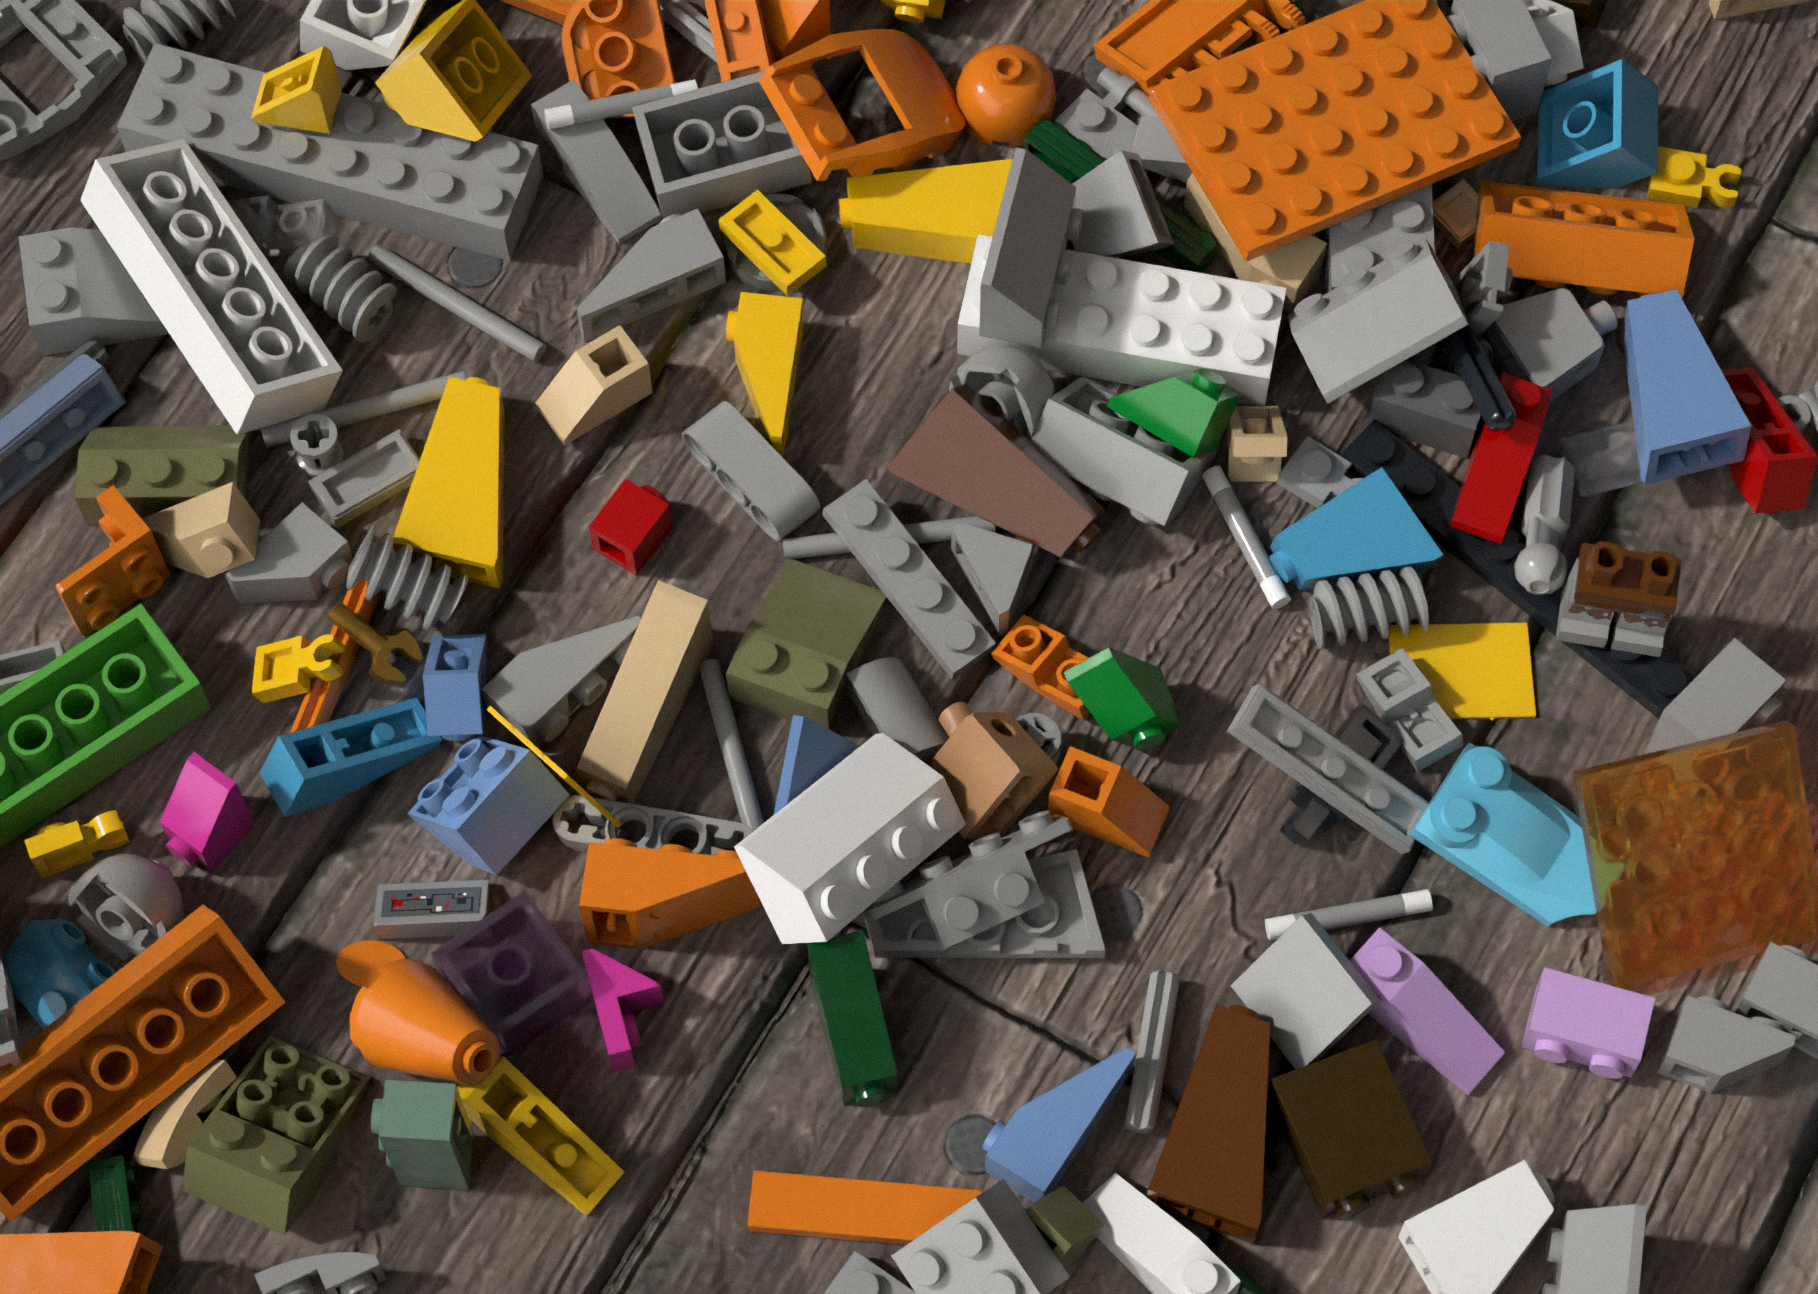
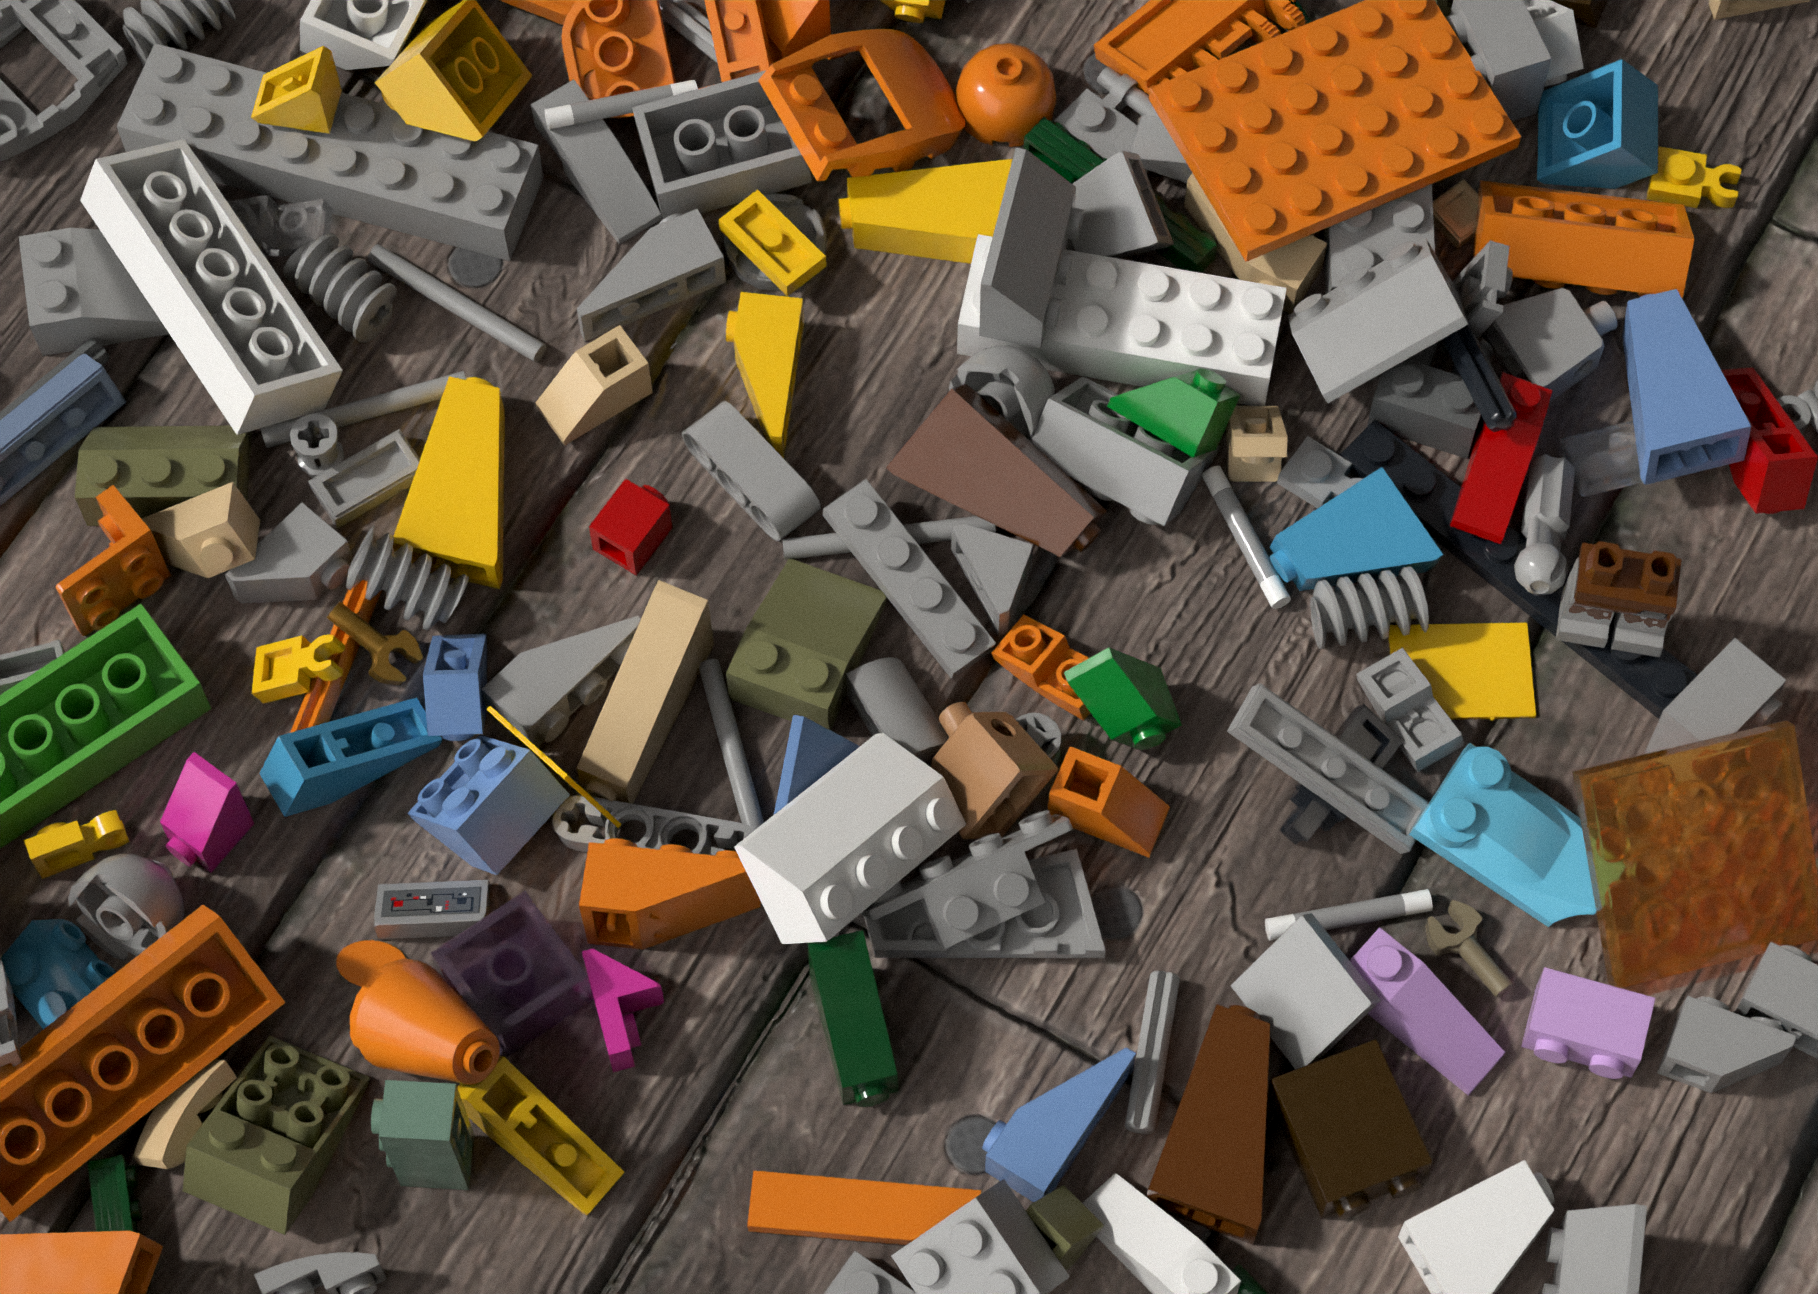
(1467, 946): none -> dark tan bar

